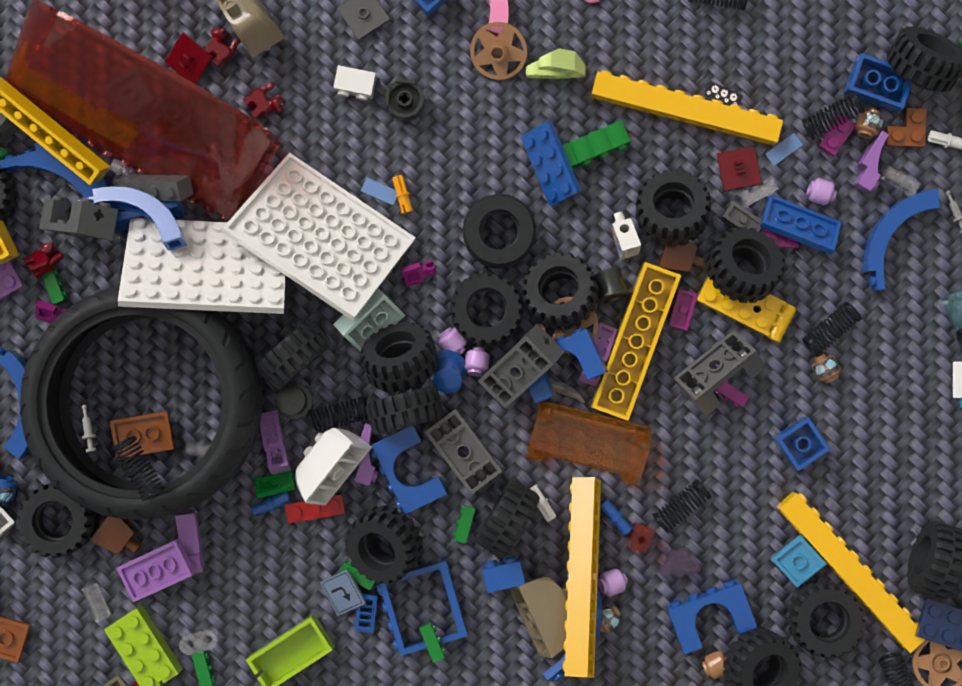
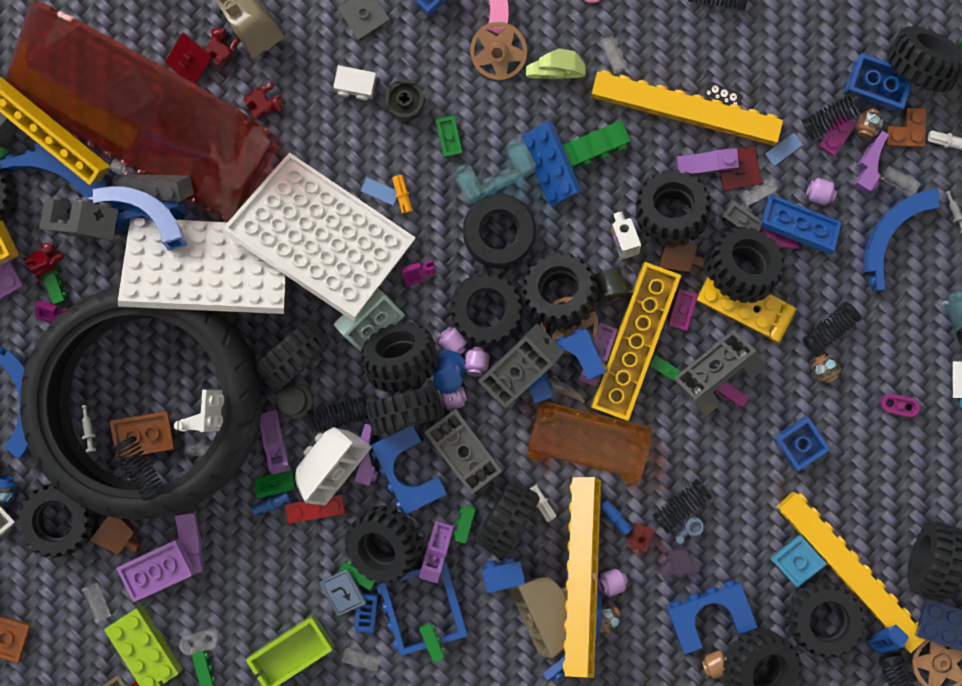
(210, 416): none -> white plate
(361, 659): none -> clear piece
(436, 552): none -> medium lavender slope
(448, 136): none -> green plate
(453, 400): none -> lavender head
(520, 162): none -> clear light blue plate
(614, 54): none -> clear piece
(664, 368): none -> green piece
(691, 525): none -> sand blue piece
(708, 162): none -> medium lavender slope
(890, 637): none -> blue slope
(898, 405): none -> magenta plate

